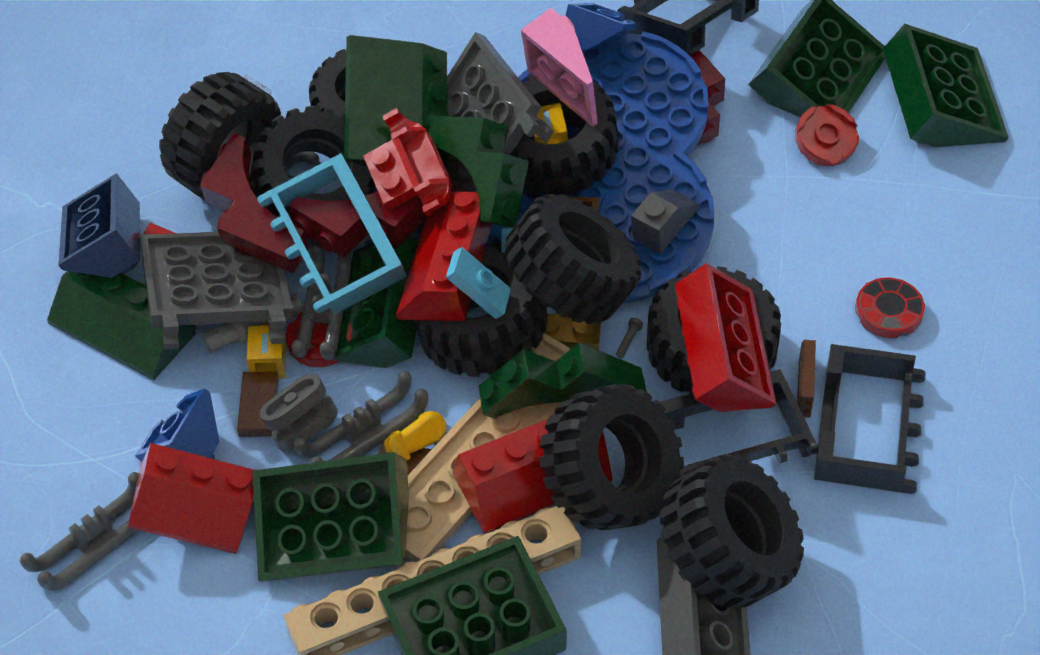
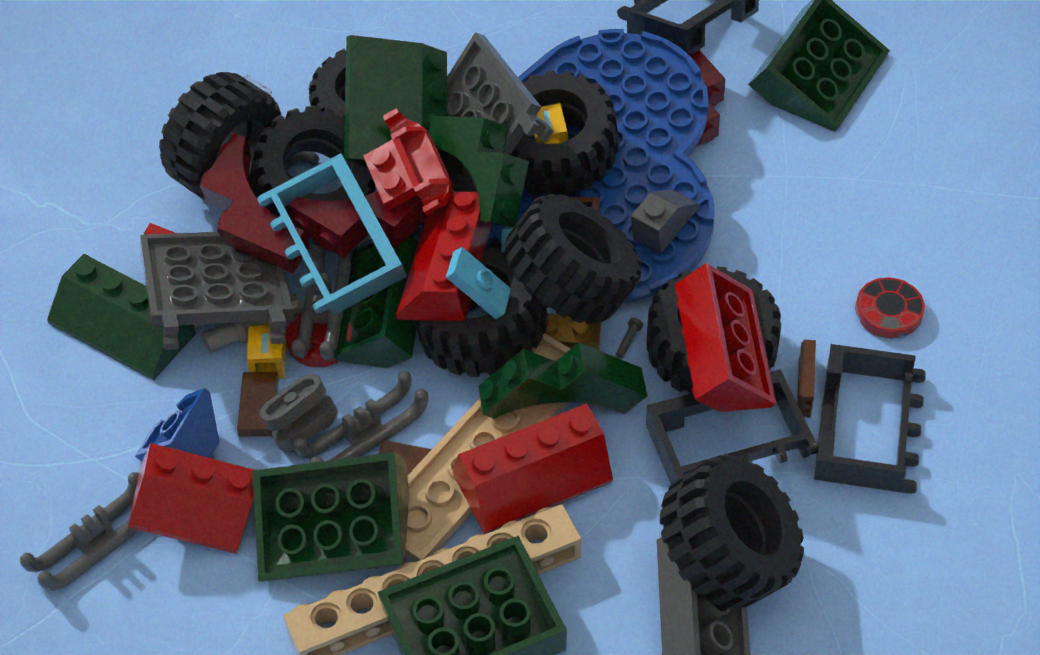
(101, 230): dark blue slope -> none
(425, 431): yellow piece -> none
(558, 62): bright pink slope -> none
(574, 463): black tyre -> none
(597, 24): blue slope -> none
(826, 135): red tile -> none
(943, 90): dark green slope -> none

